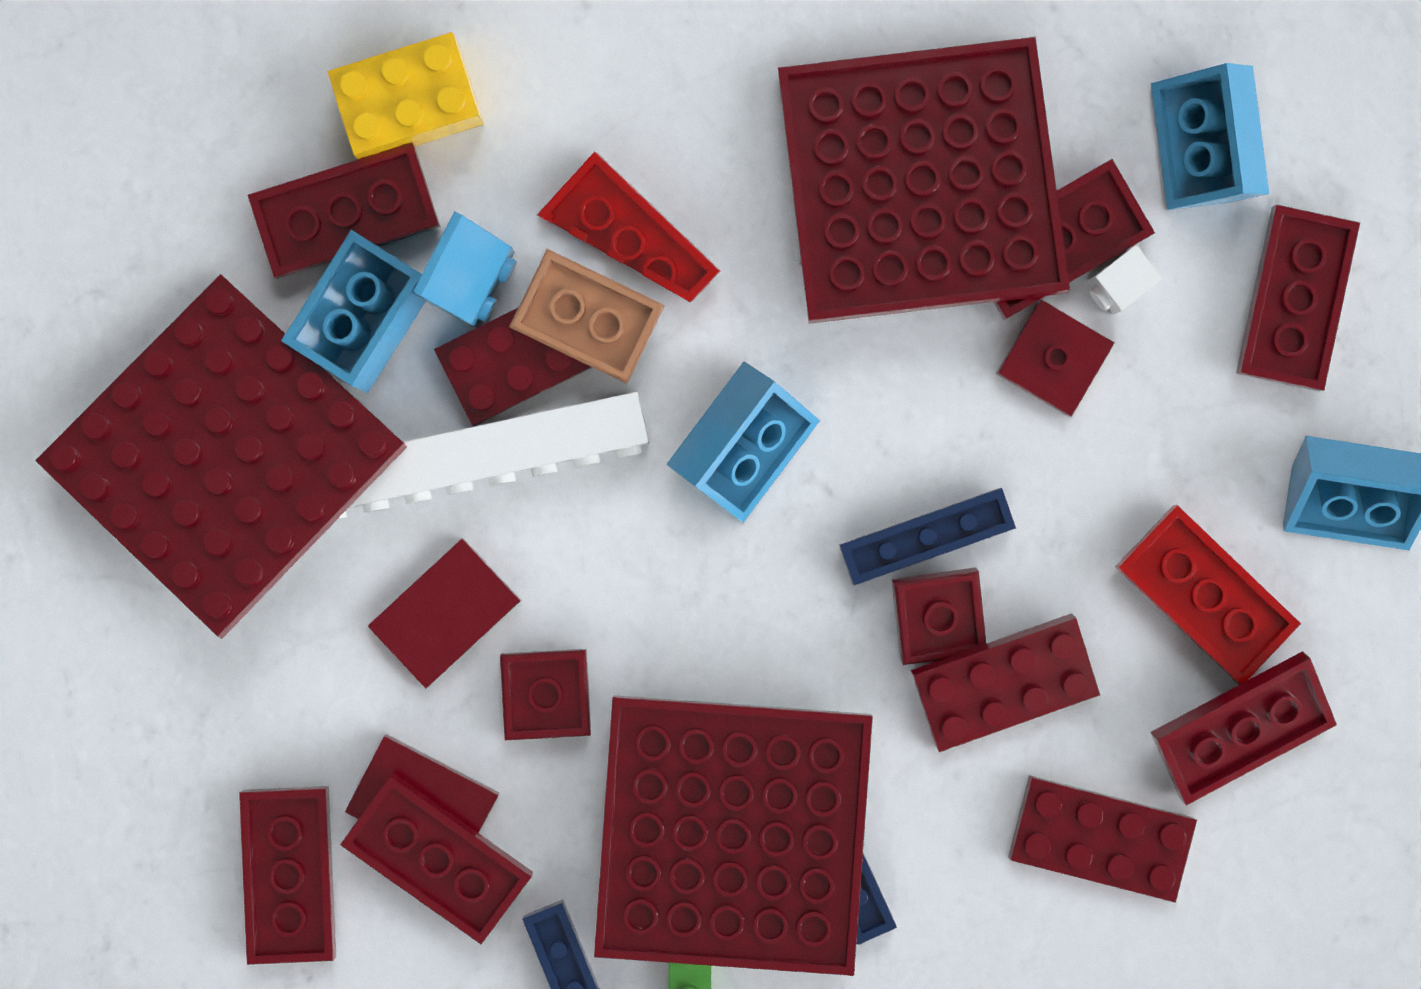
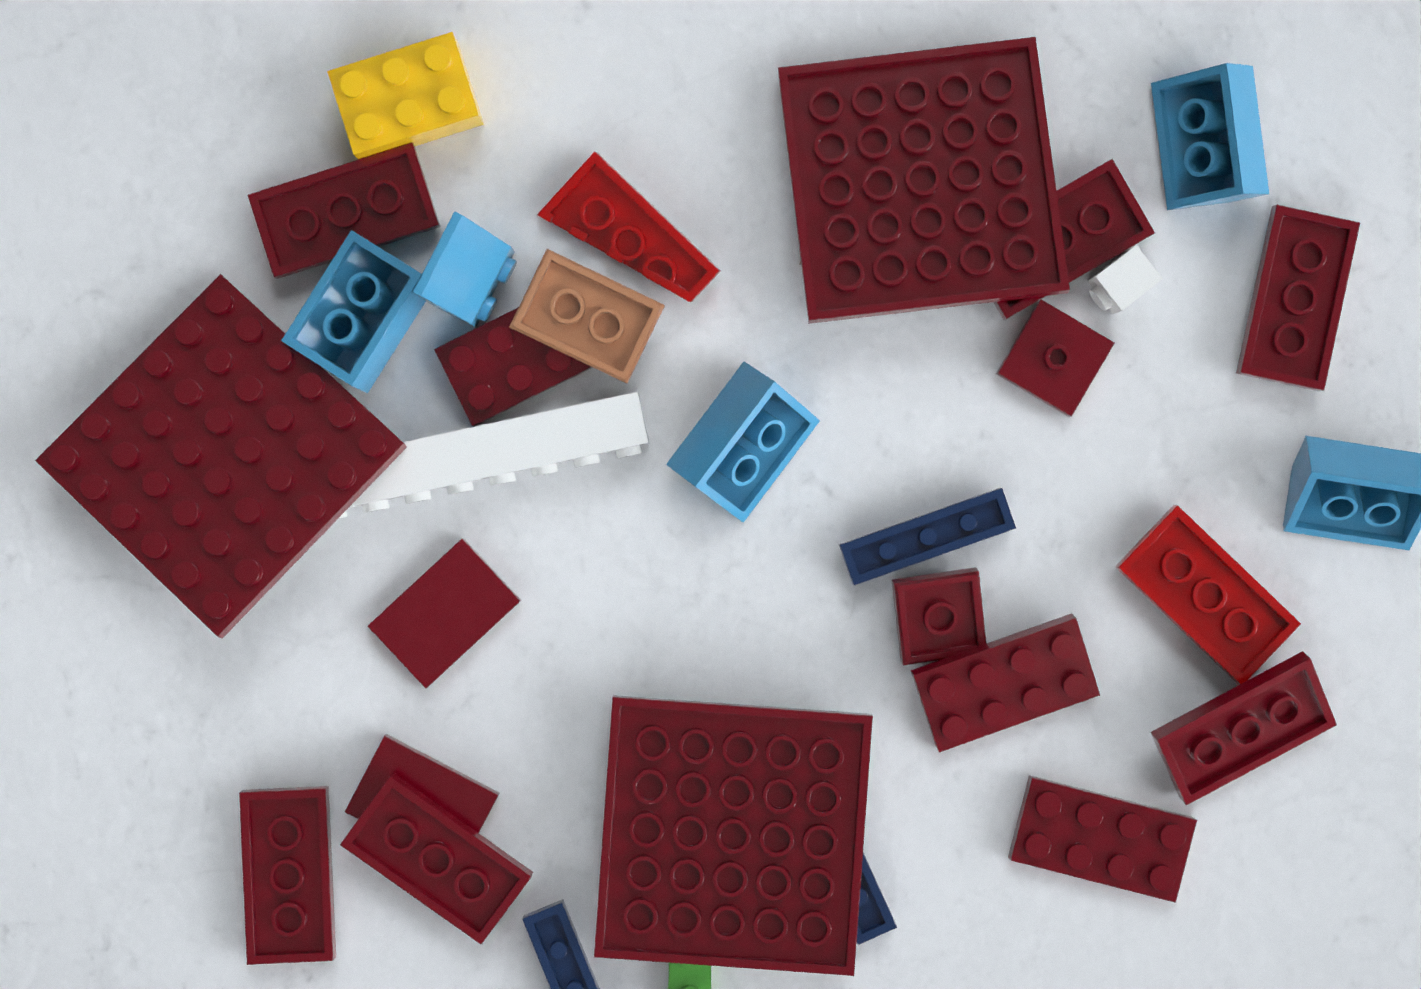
(545, 694): dark red plate -> none

